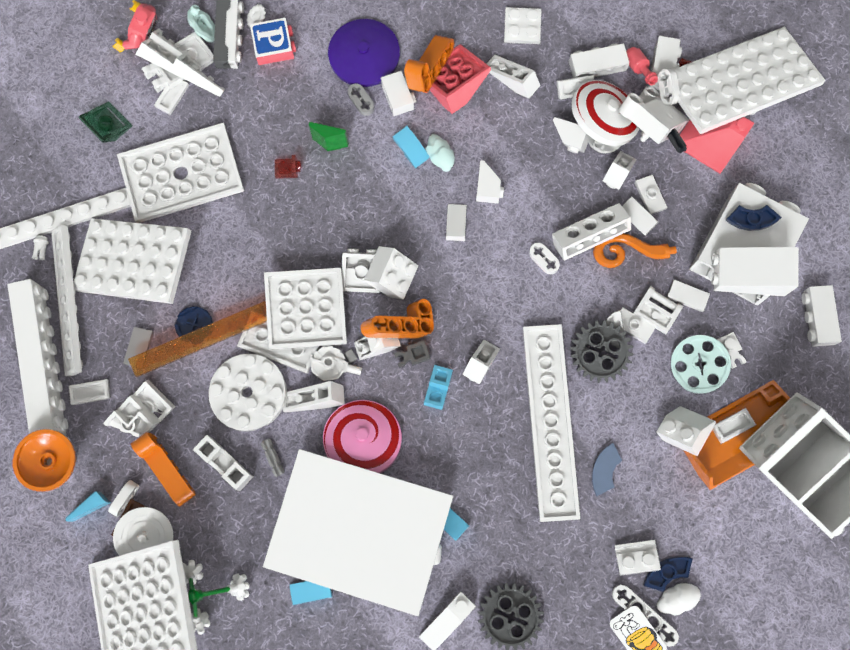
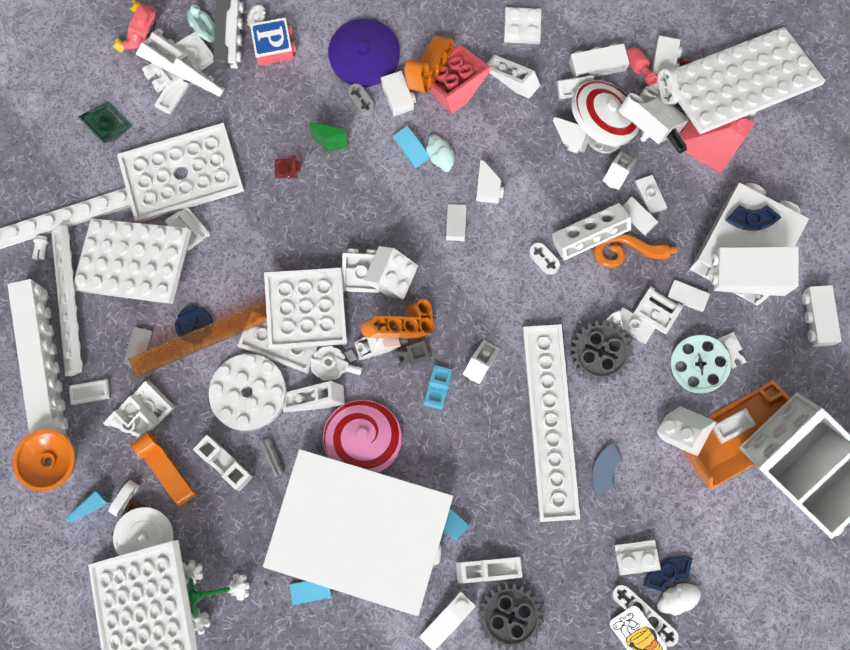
(188, 220): none -> white plate
(489, 570): none -> white slope

